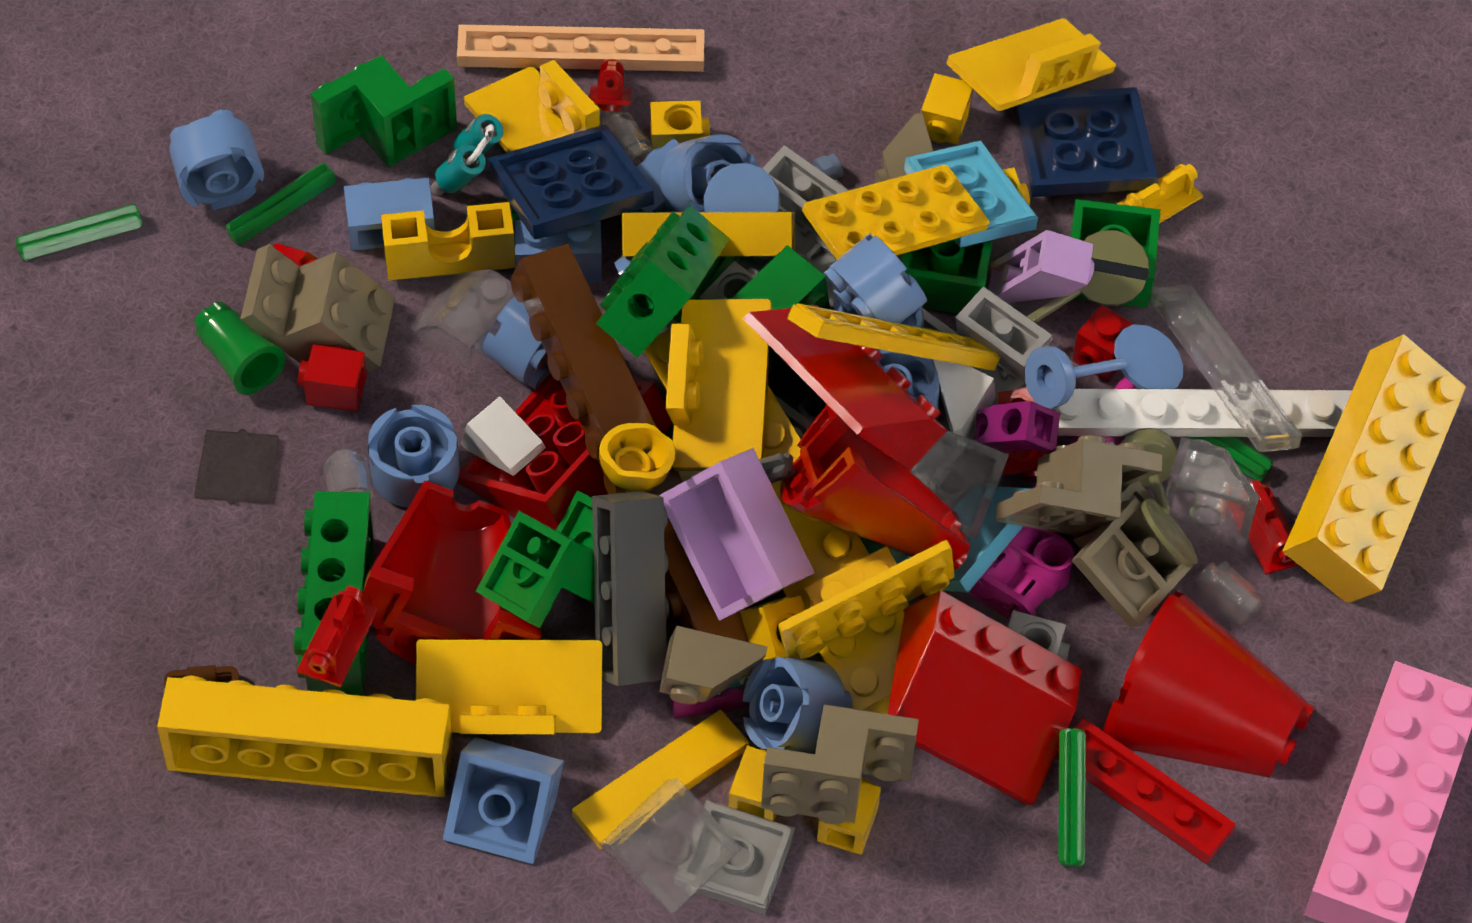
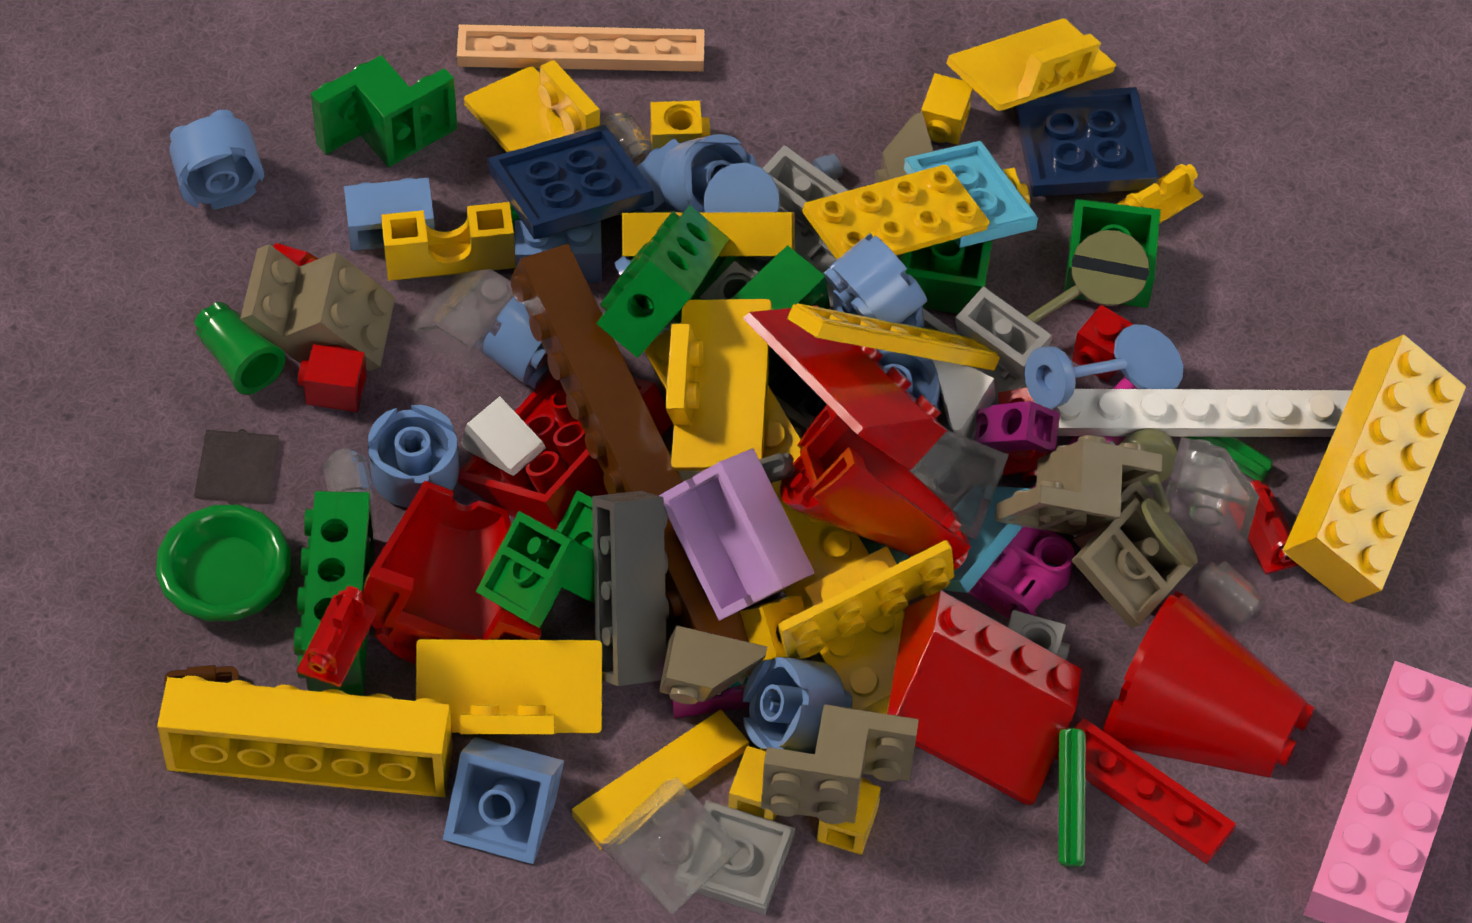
(78, 232): green axle -> none
(223, 563): none -> green piece
(280, 203): green axle -> none
(468, 157): teal piece -> none
(610, 91): red hinge -> none
(631, 466): yellow helmet -> none
(1042, 269): lavender slope -> none
(1226, 368): clear tile -> none

